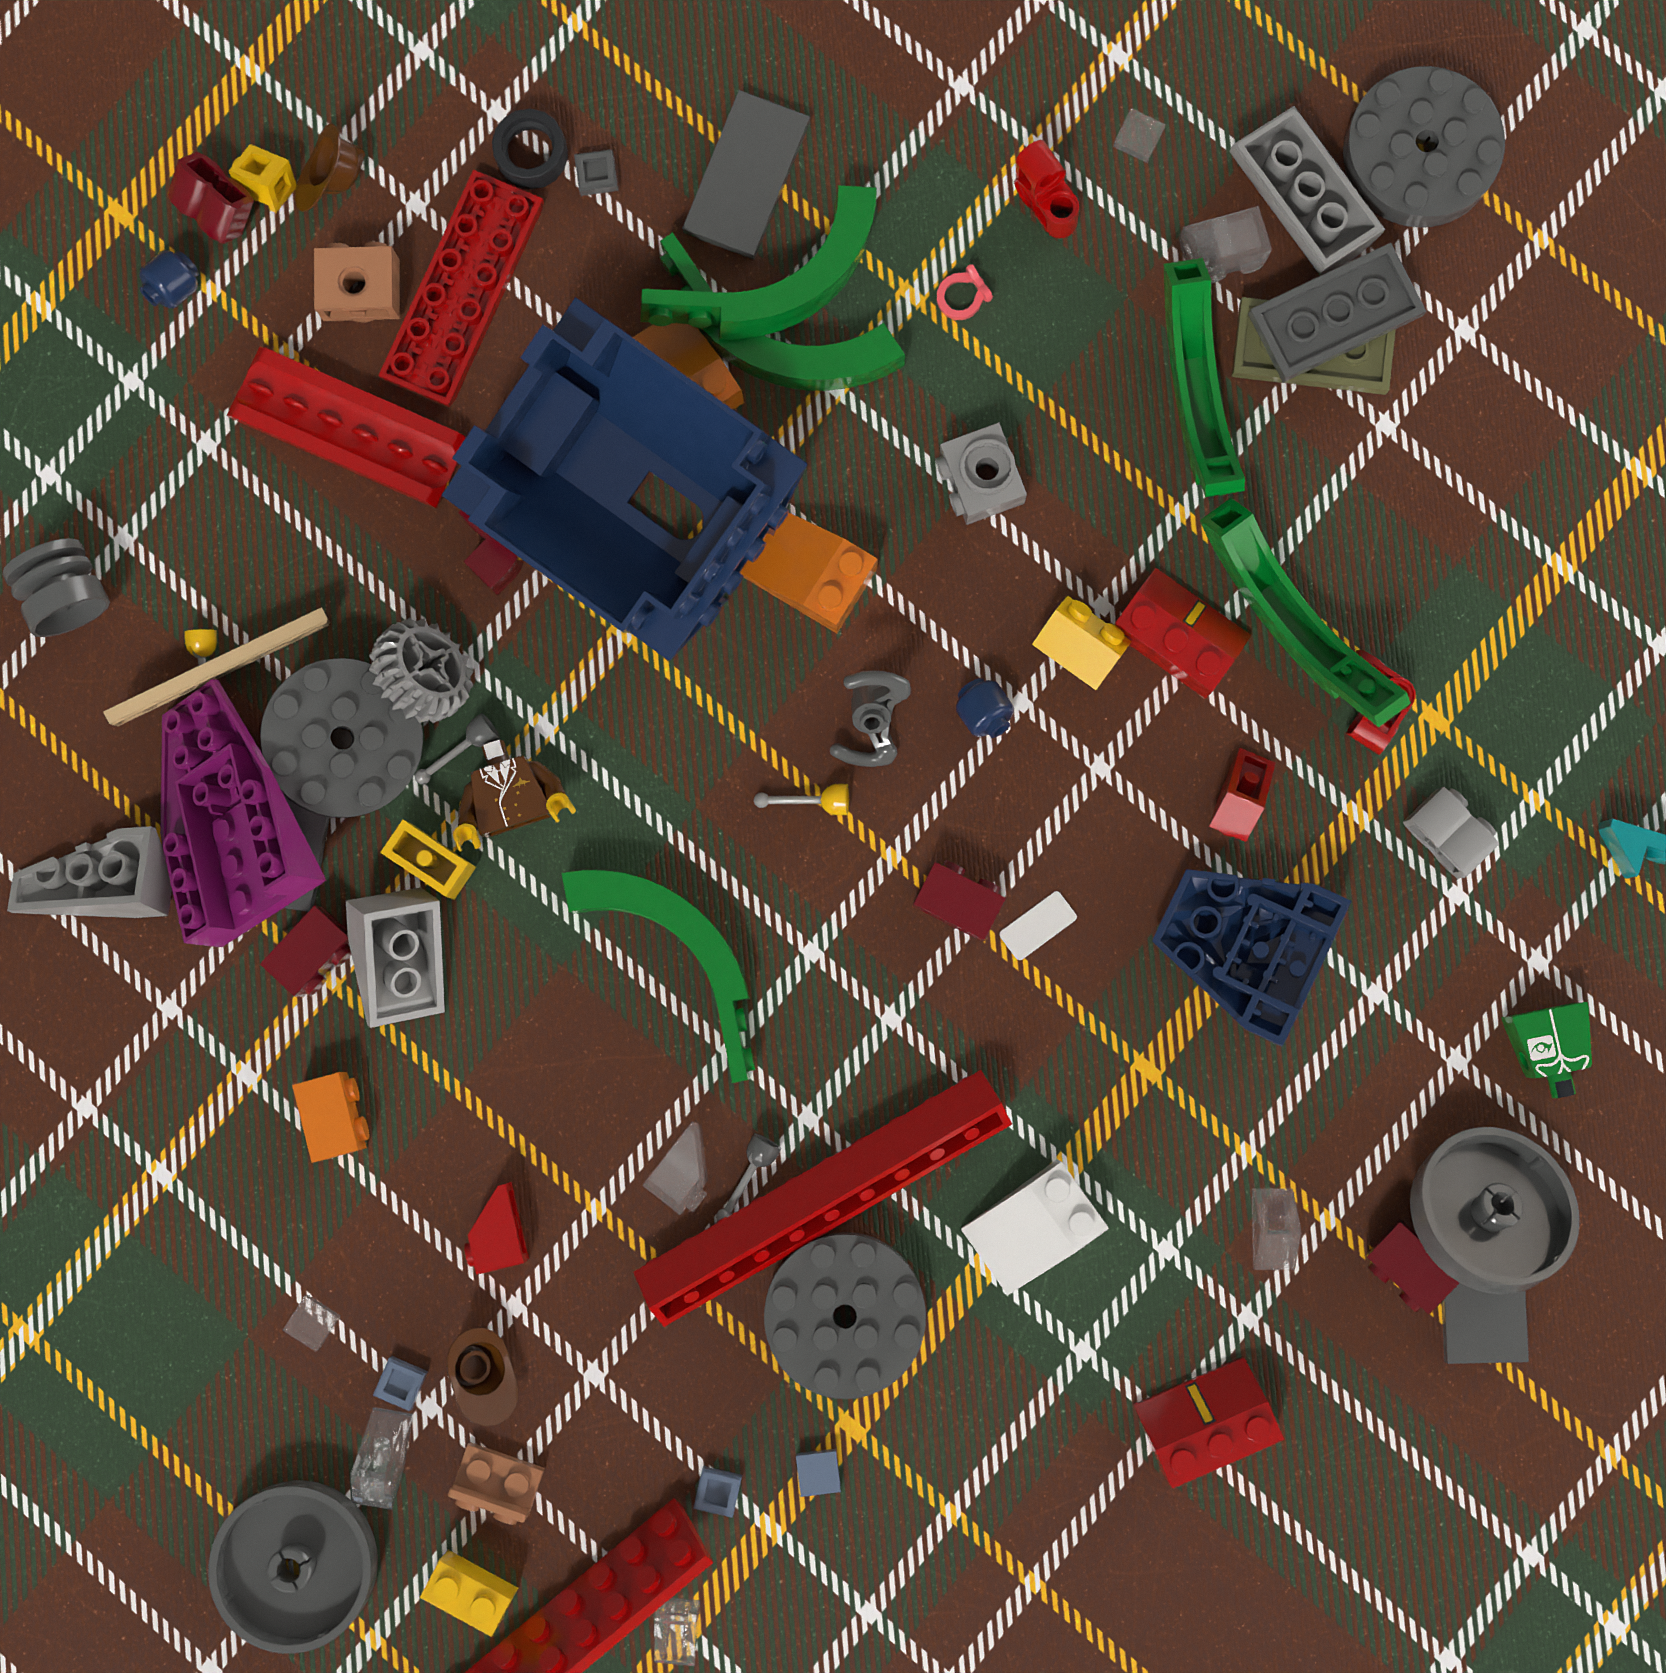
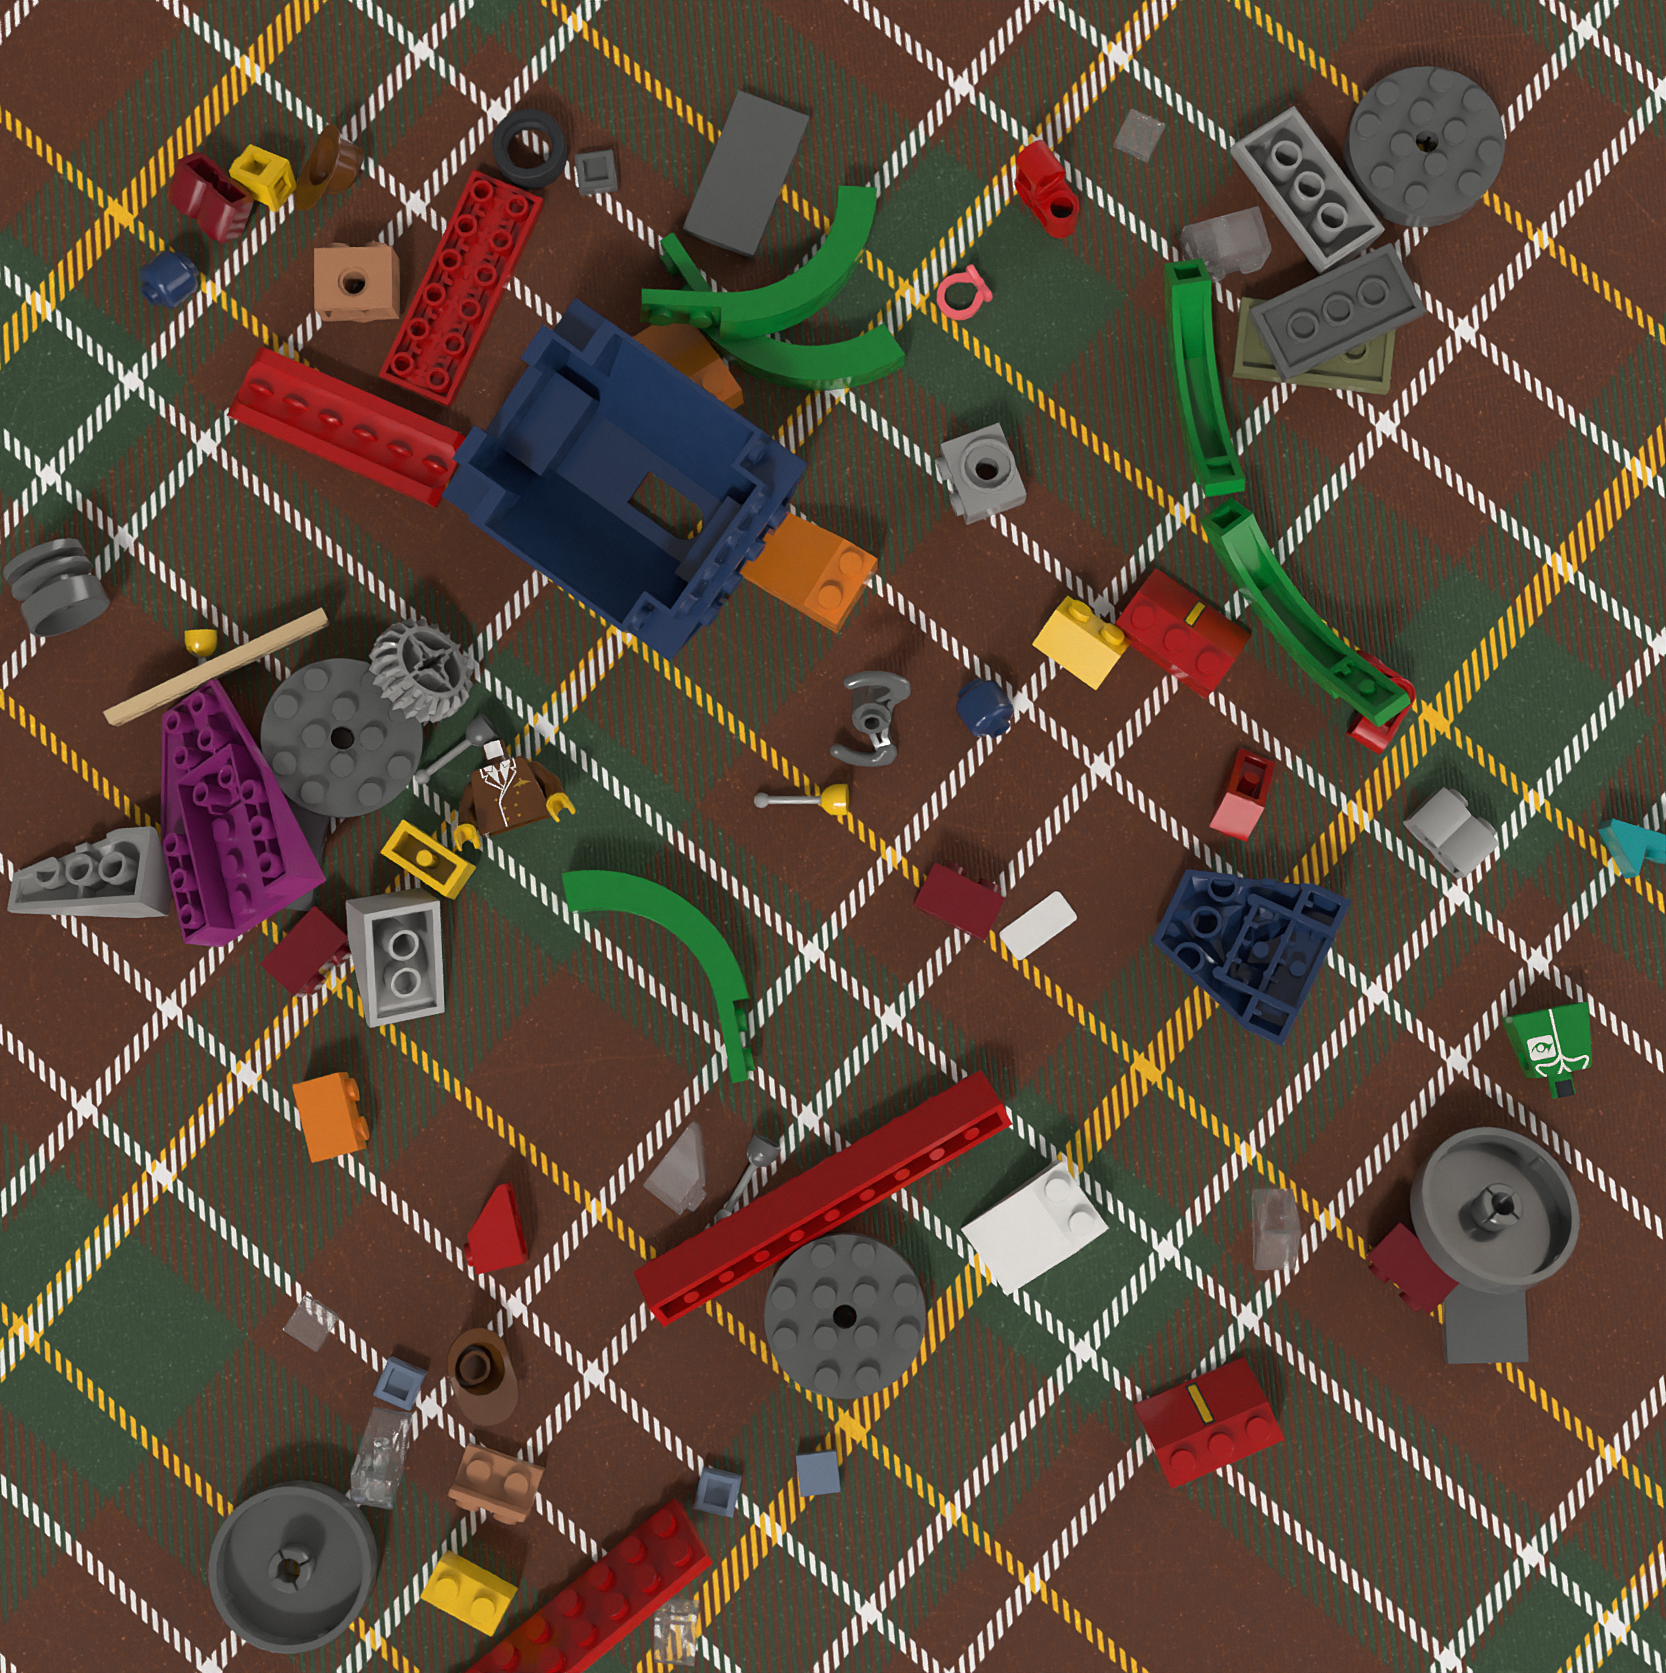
(492, 561): dark red brick -> none

